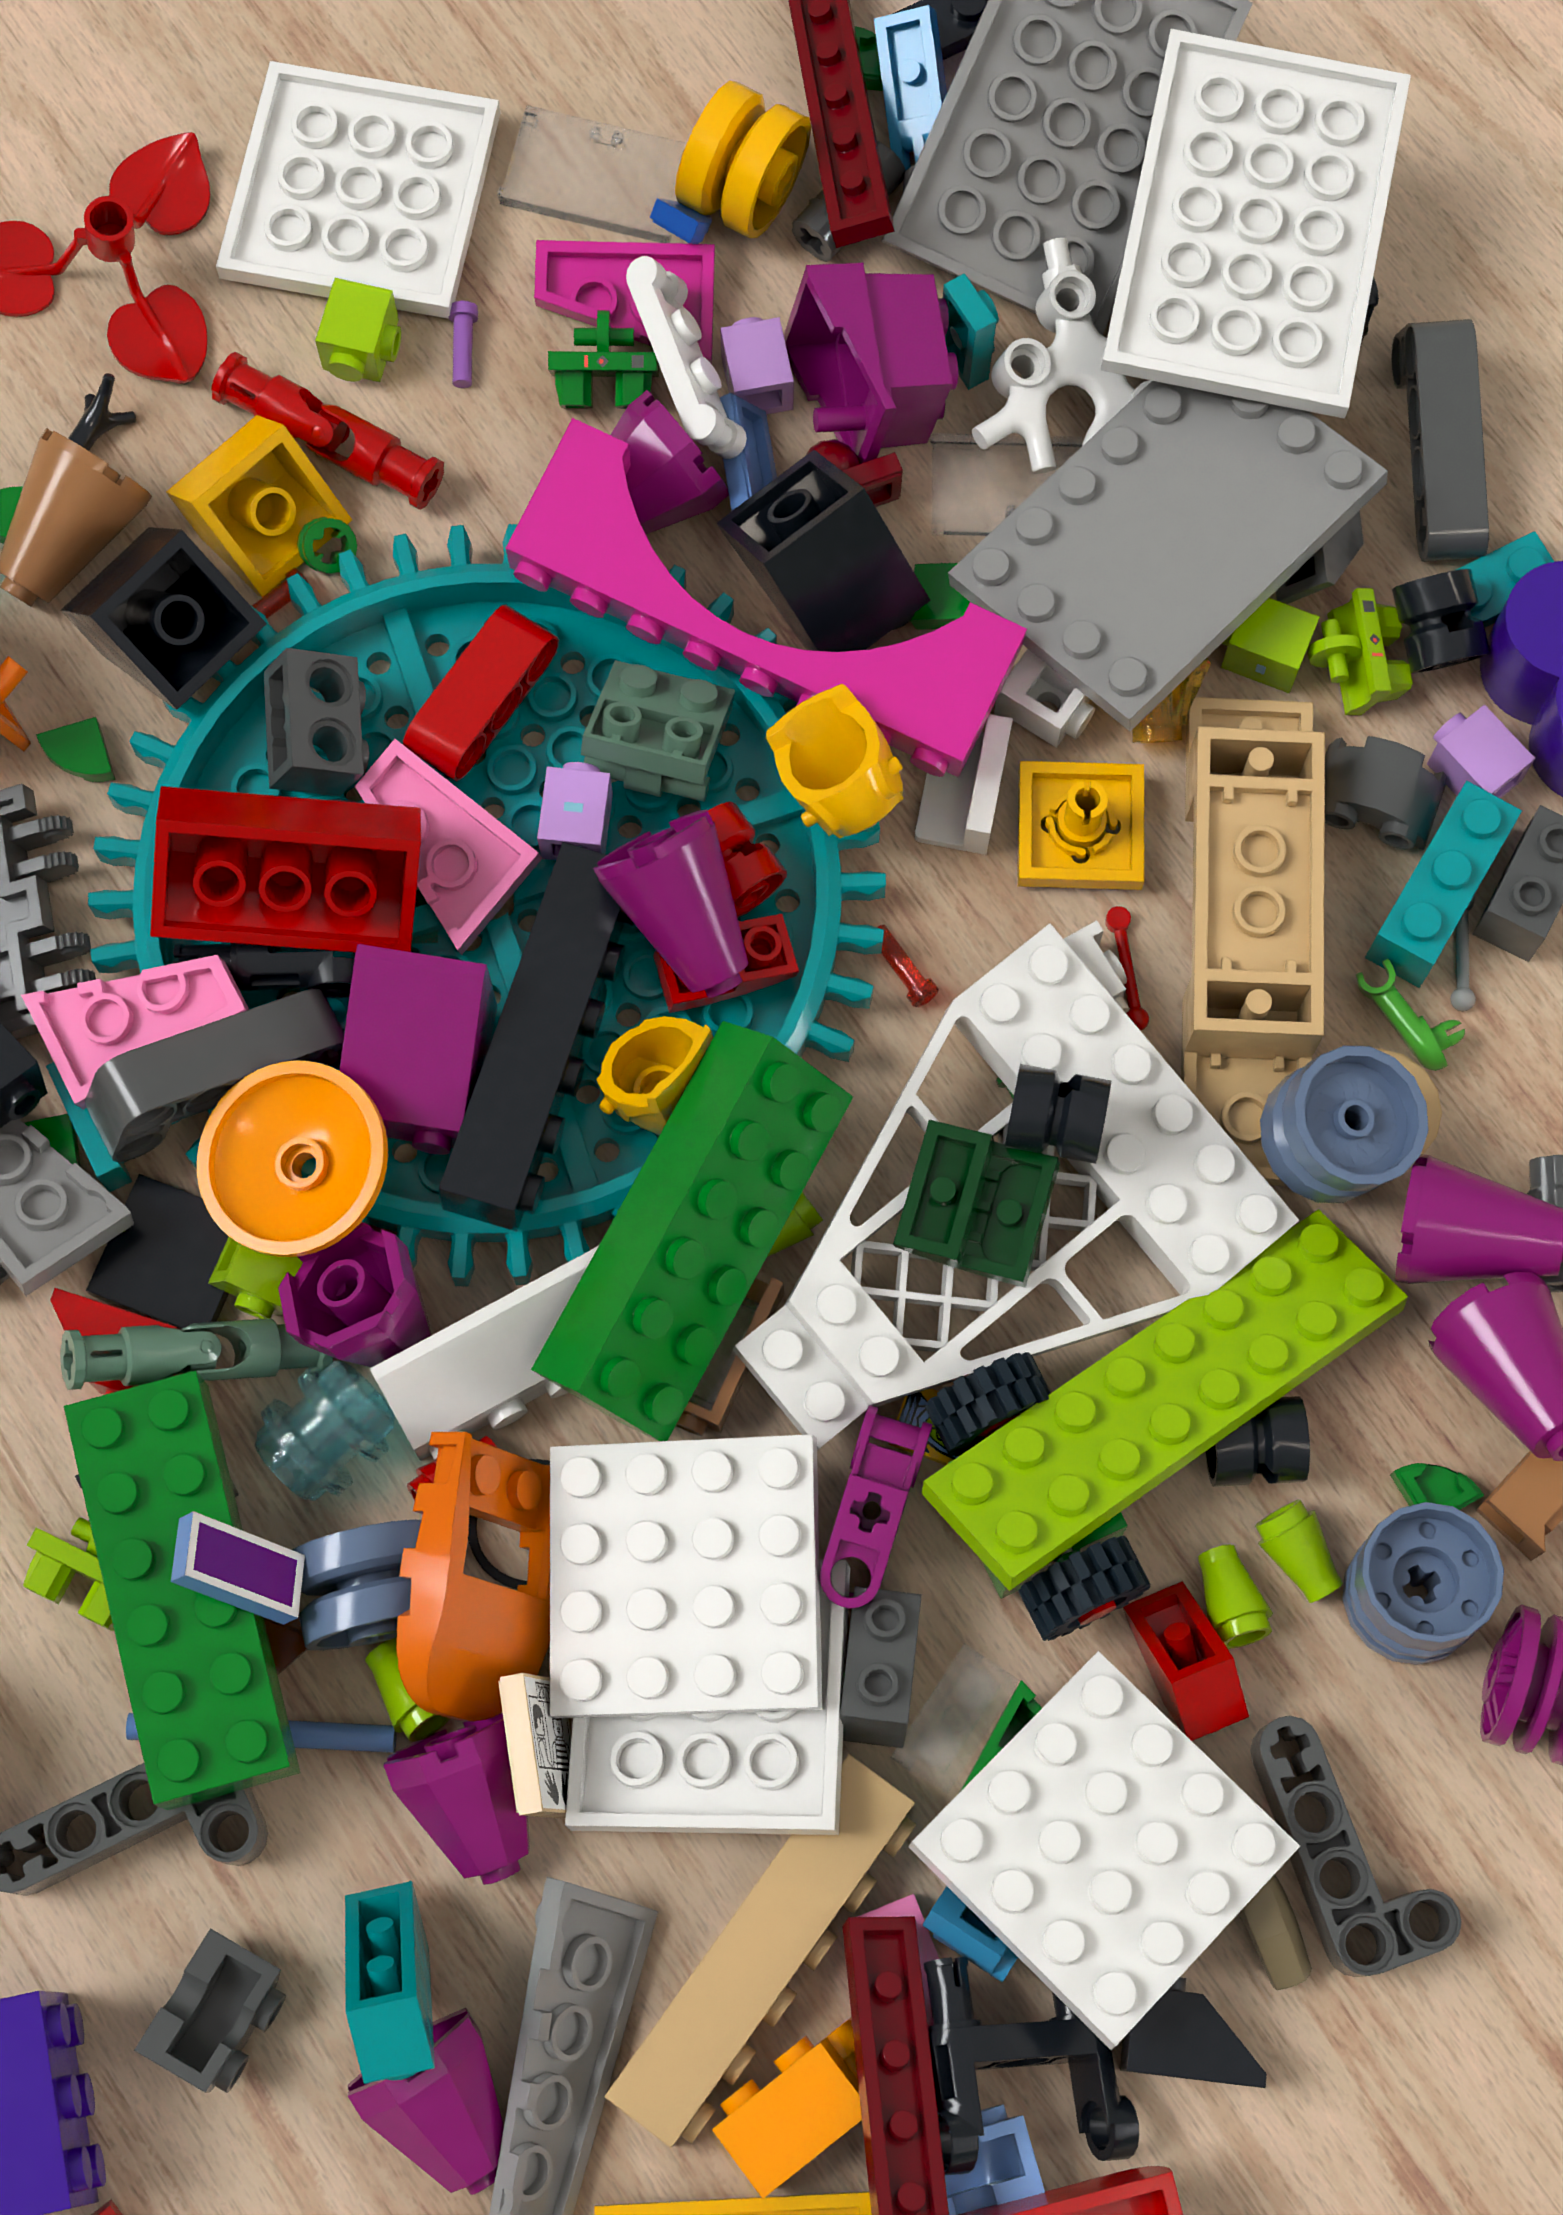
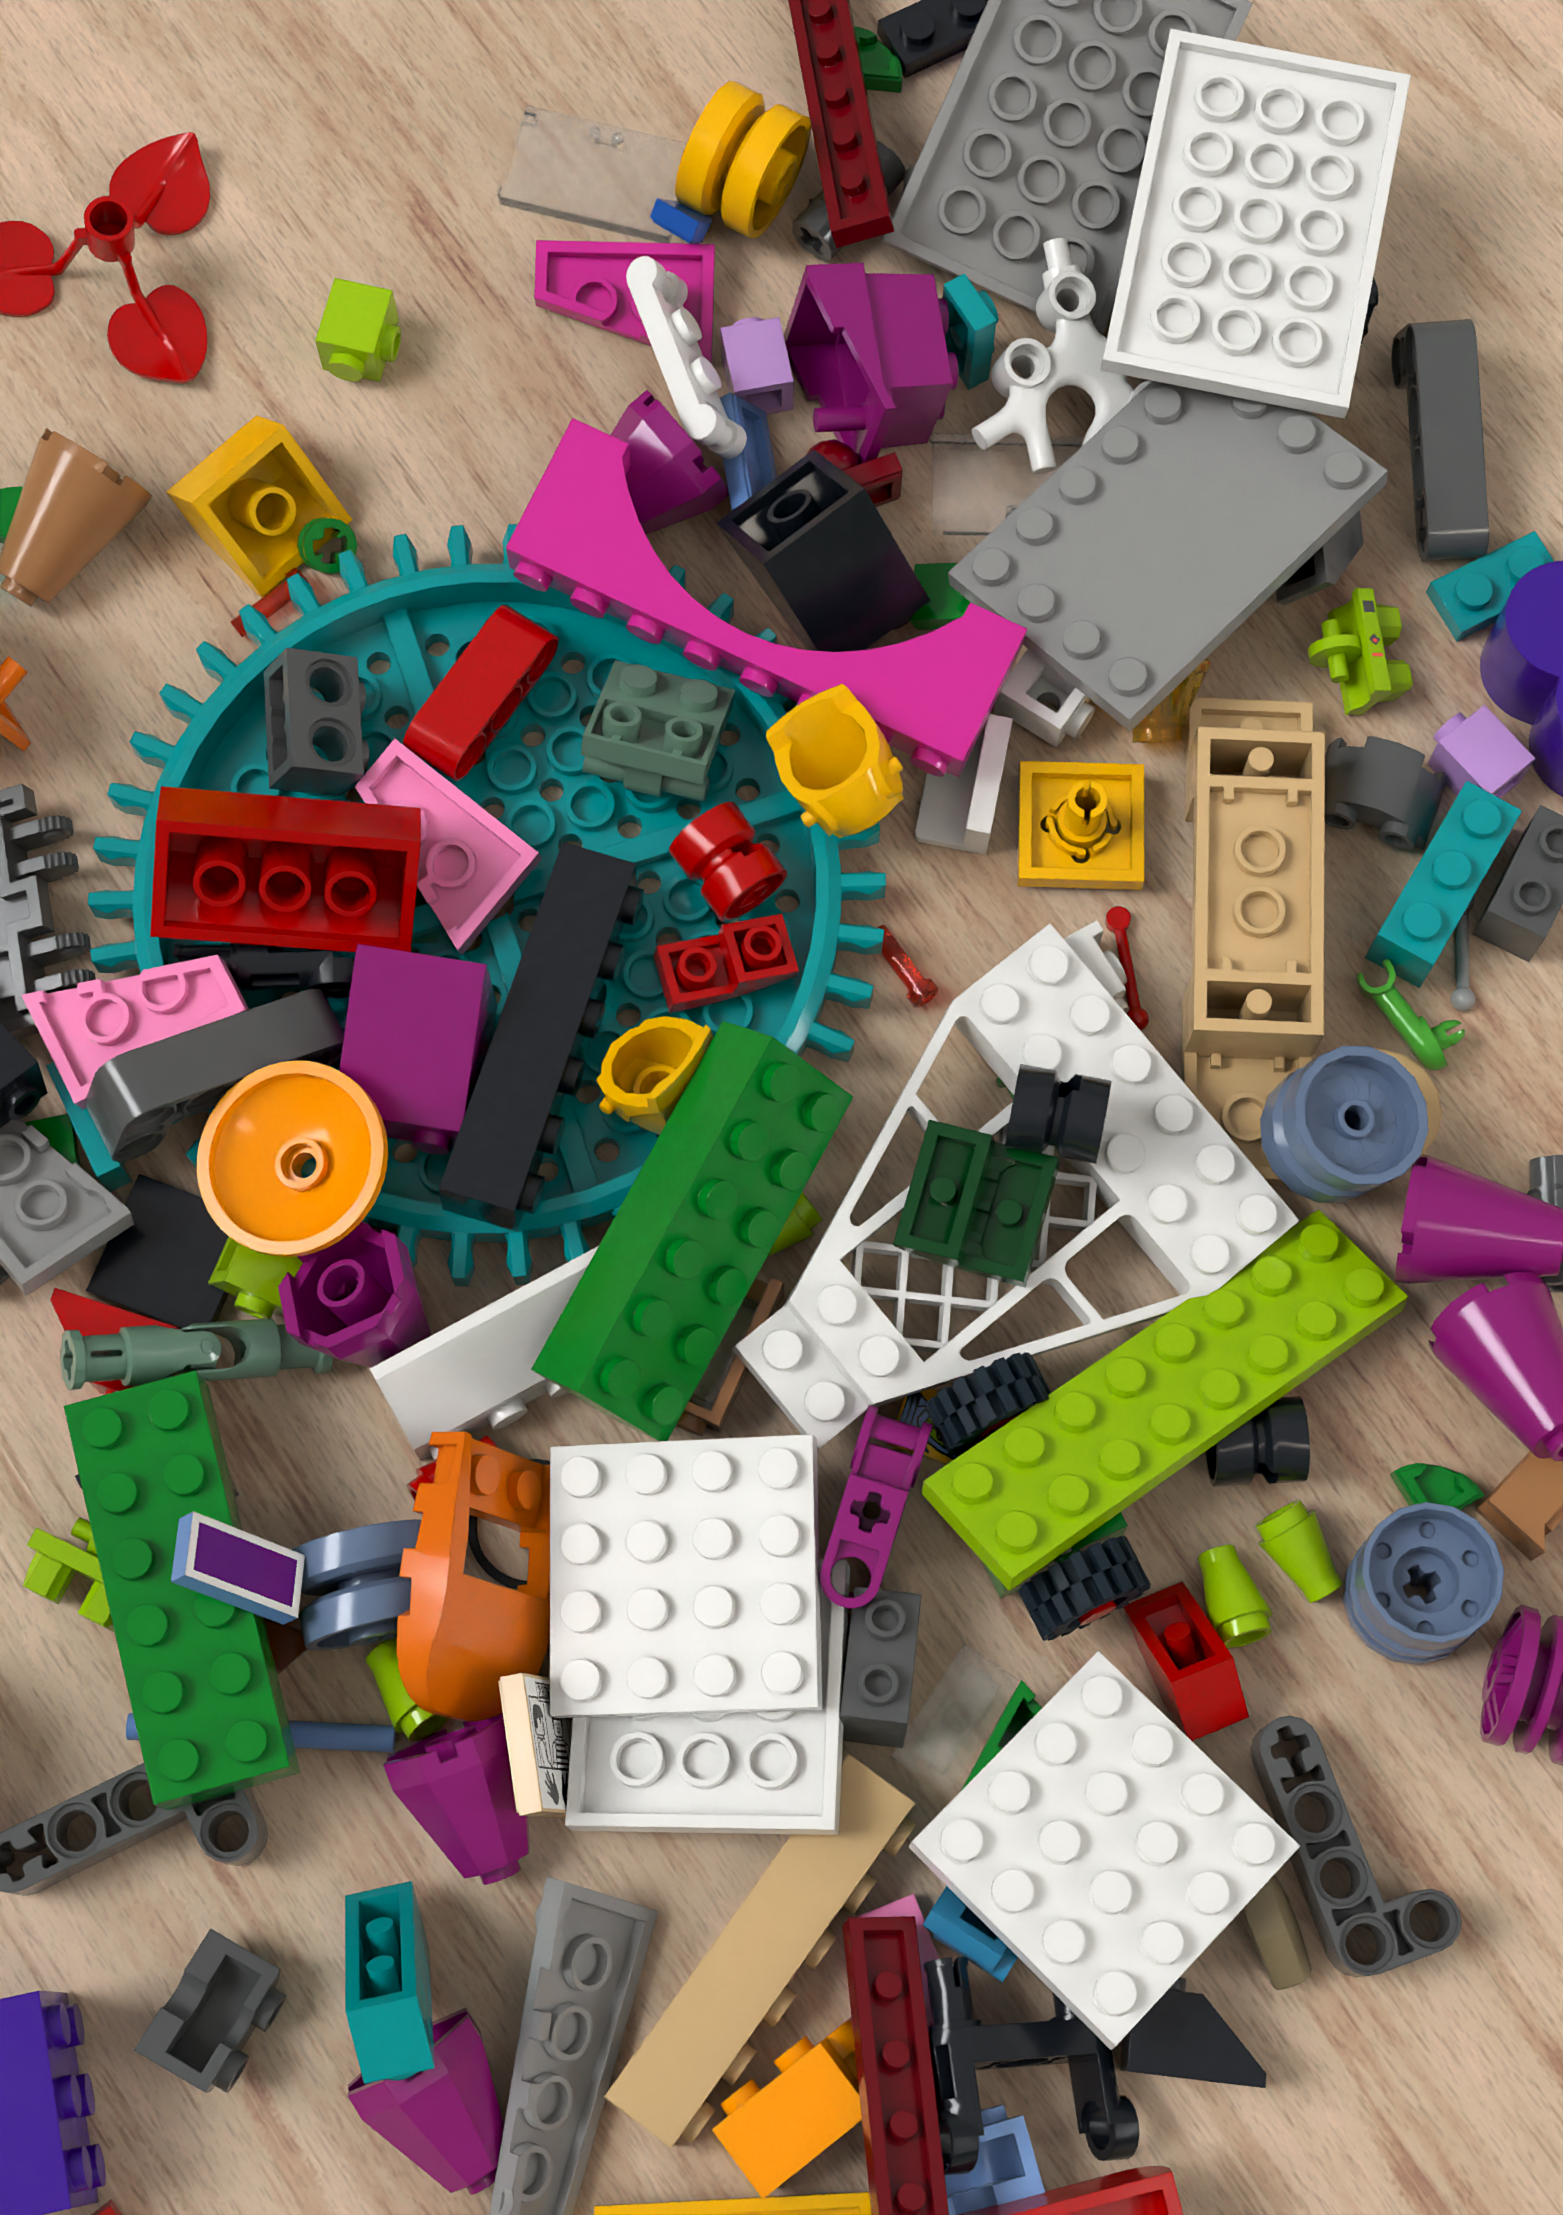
(79, 750): green tile -> none
(96, 416): black bar -> none
(164, 615): black slope -> none
(324, 1431): clear light blue piece -> none
(359, 187): white plate -> none
(376, 453): red piece -> none
(463, 316): medium lavender piece -> none
(574, 809): lavender brick -> none
(576, 370): green hips -> none
(681, 901): magenta cone -> none
(910, 77): hinge -> none
(1270, 644): lime brick -> none
(1441, 621): black wheel -> none

